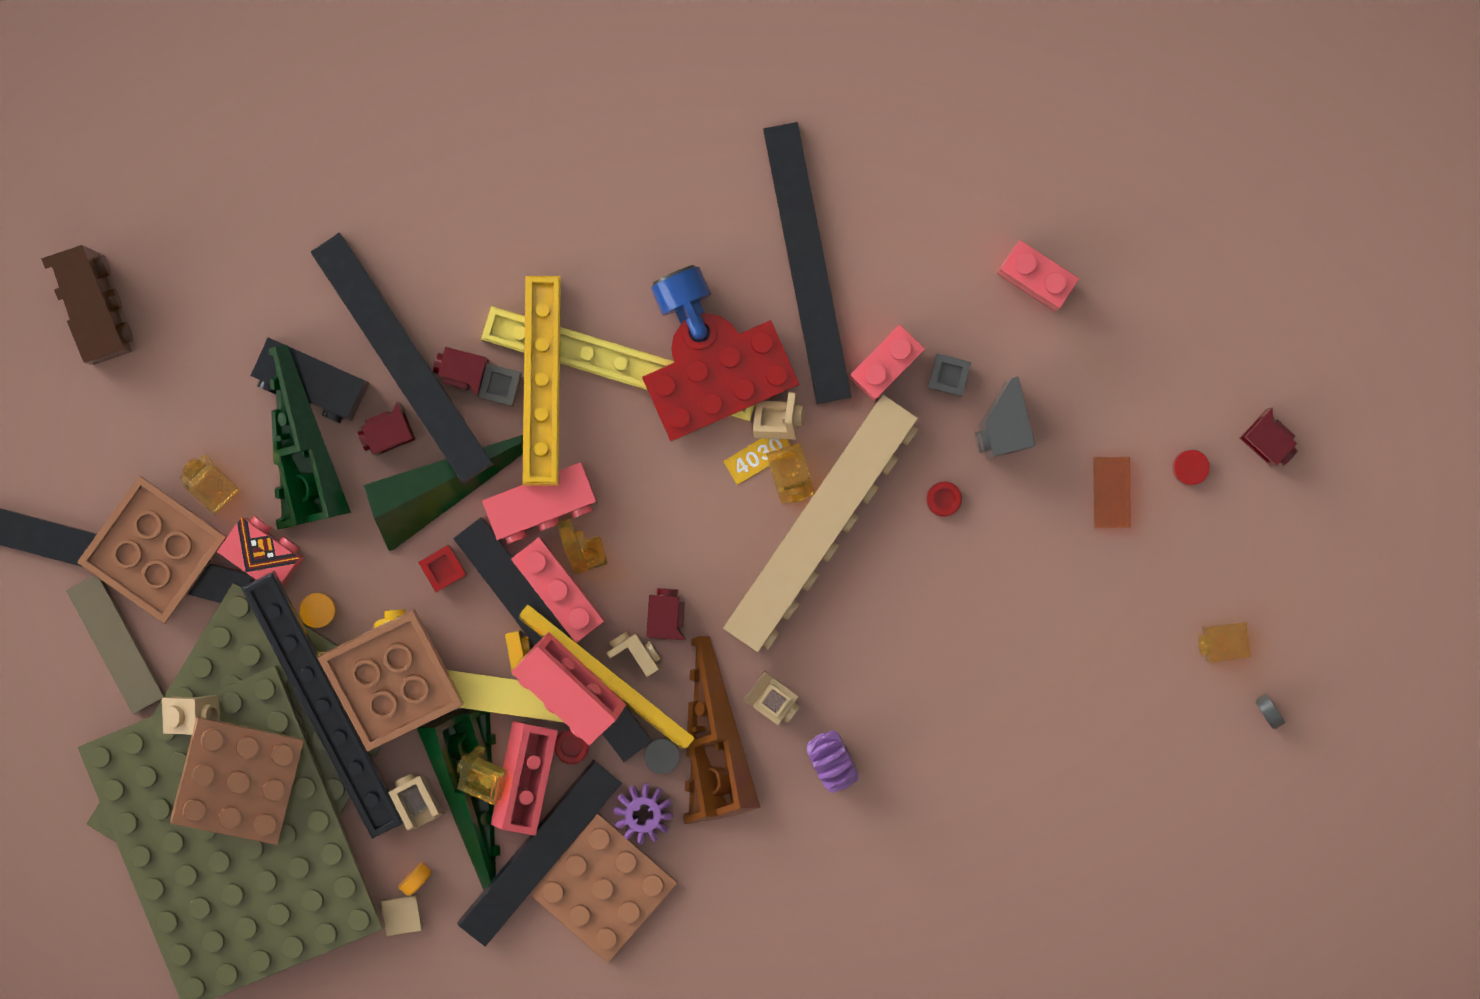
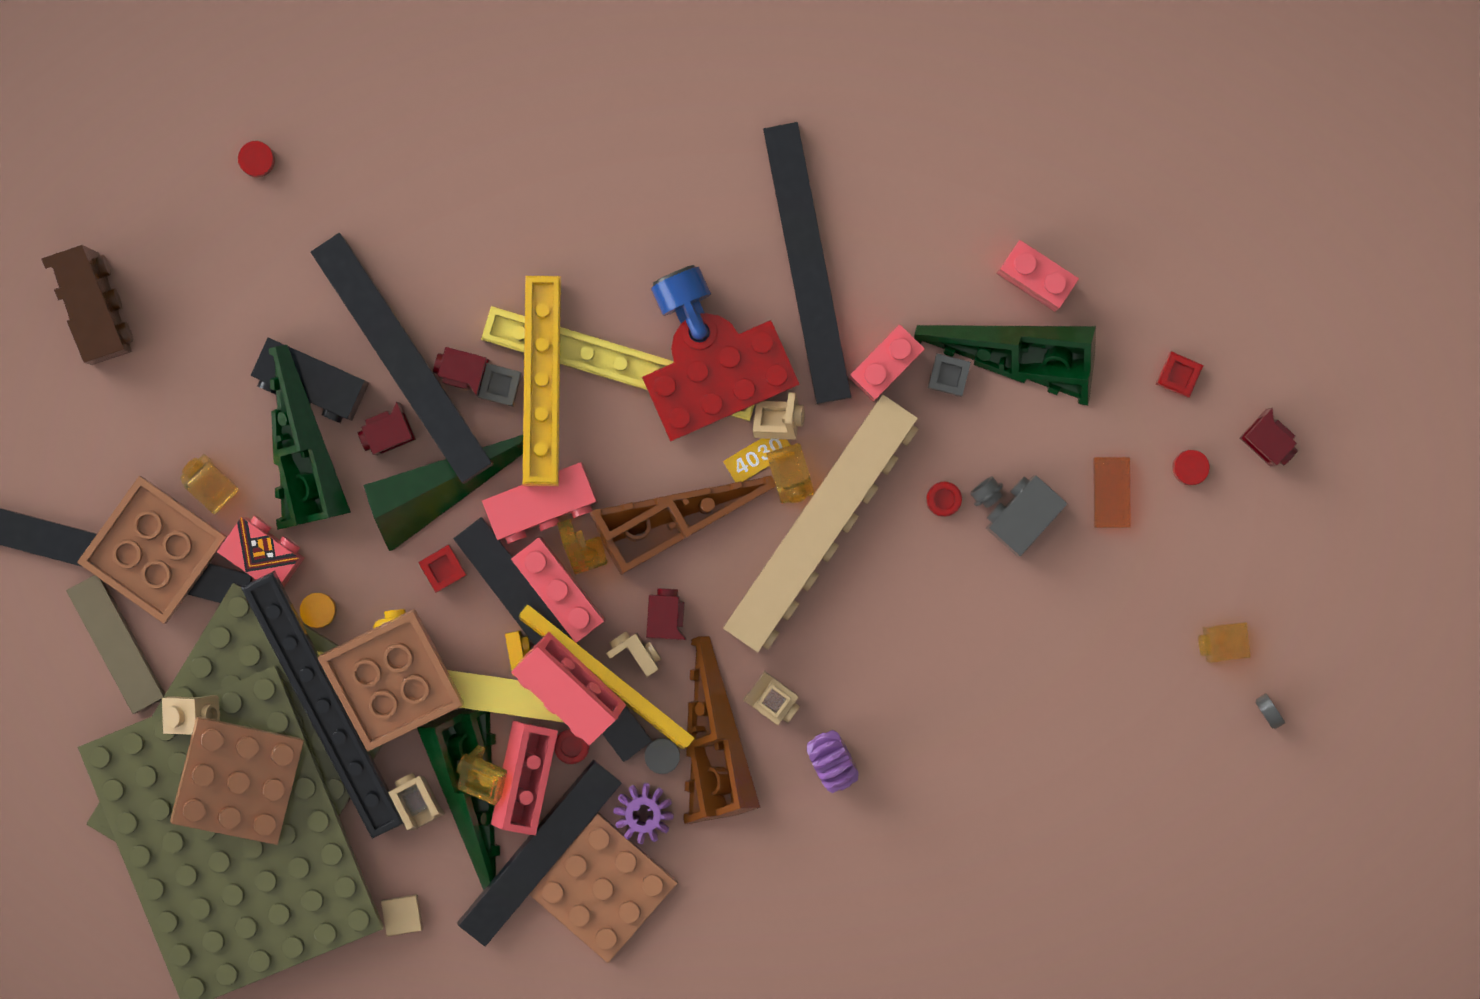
(256, 159): none -> red tile
(415, 879): light orange tile -> none
(650, 526): none -> dark orange wedge
(987, 492): none -> dark grey plate
(1006, 423): dark grey slope -> none
(1025, 515): none -> dark grey brick
(1045, 355): none -> dark green wedge
(1179, 374): none -> red tile

